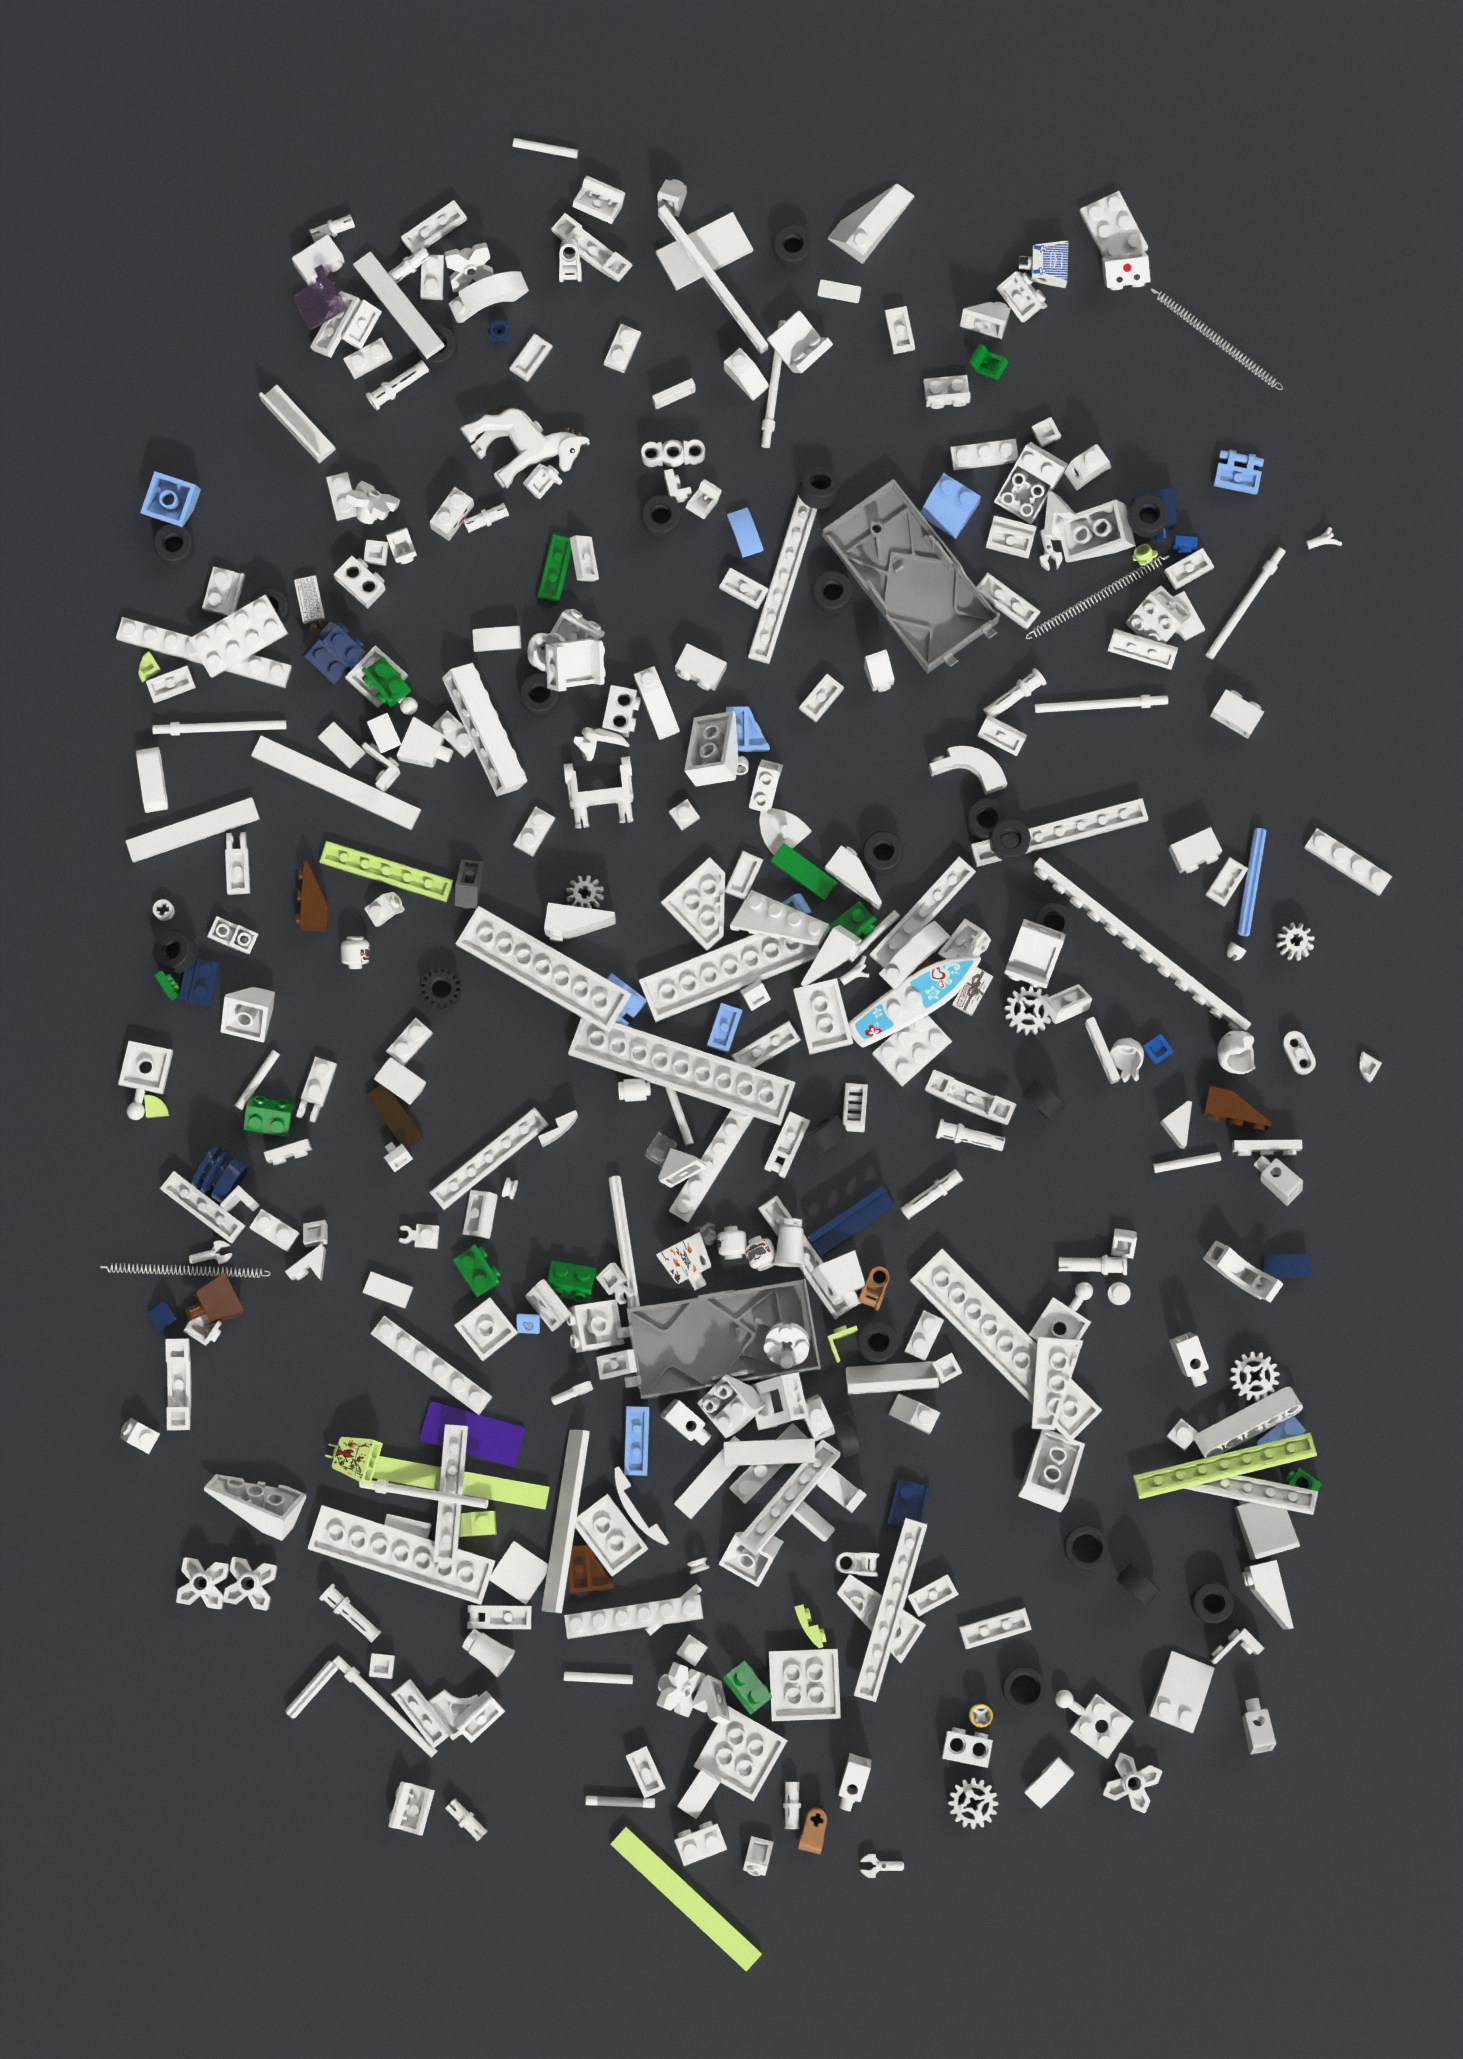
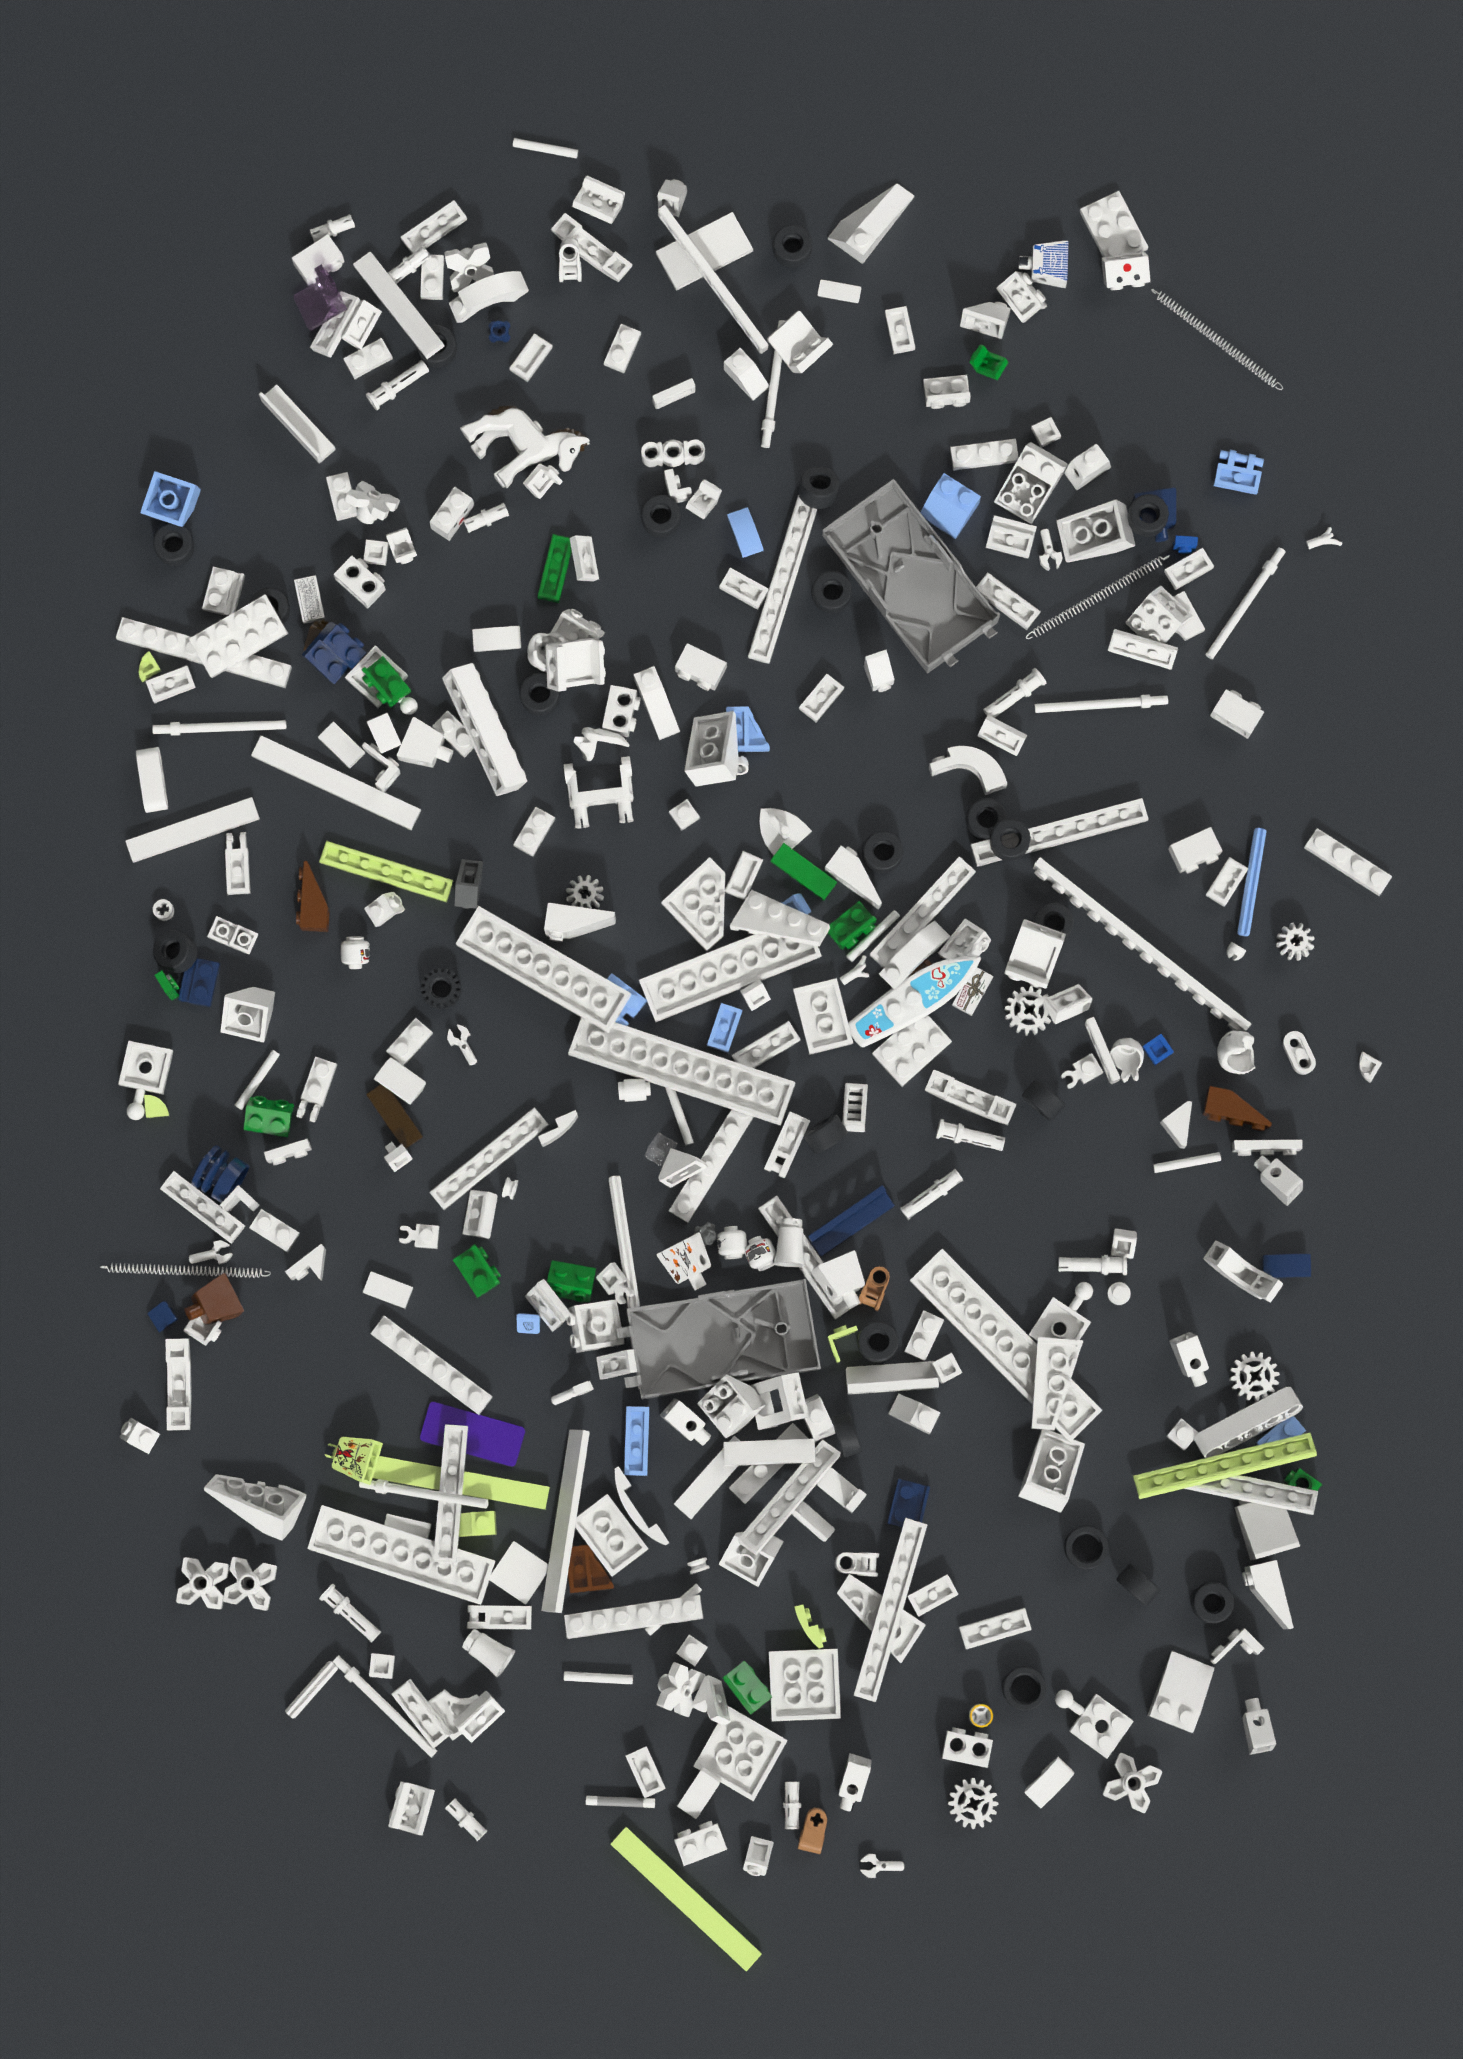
(315, 1233): white plate -> none
(467, 1052): none -> white bar
(486, 1329): white plate -> none
(765, 786): white bracket -> none
(787, 1356): white plate -> none
(836, 950): white slope -> none
(1055, 512): white slope -> none
(1085, 1070): none -> white plate
(1144, 554): yellowish green plate -> none

